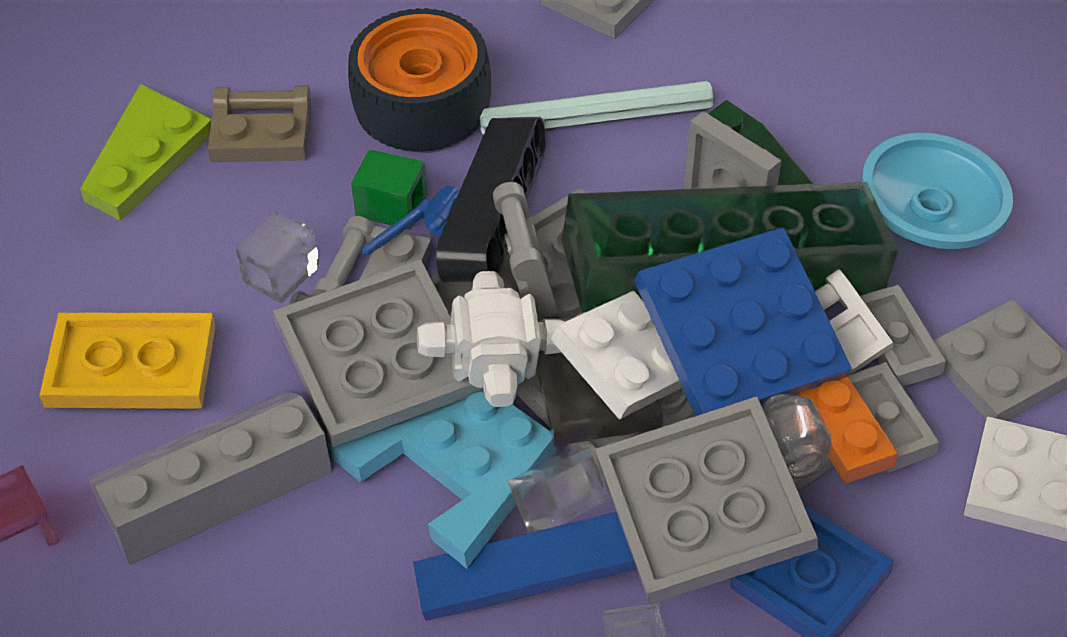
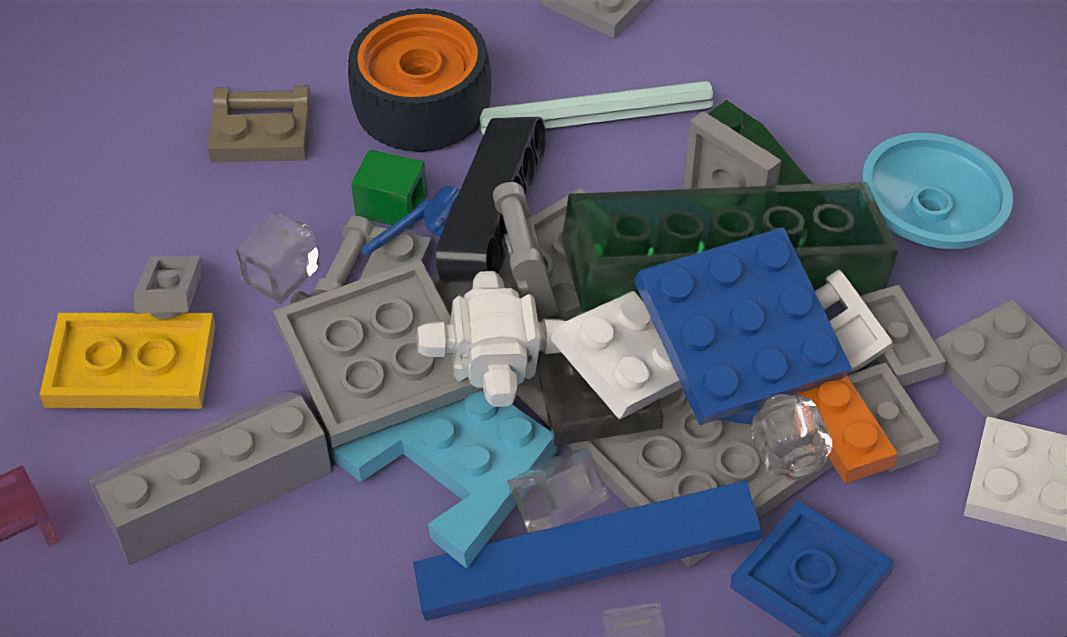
(143, 151): lime wing -> none
(167, 285): none -> light grey plate
(705, 500): light grey plate -> none

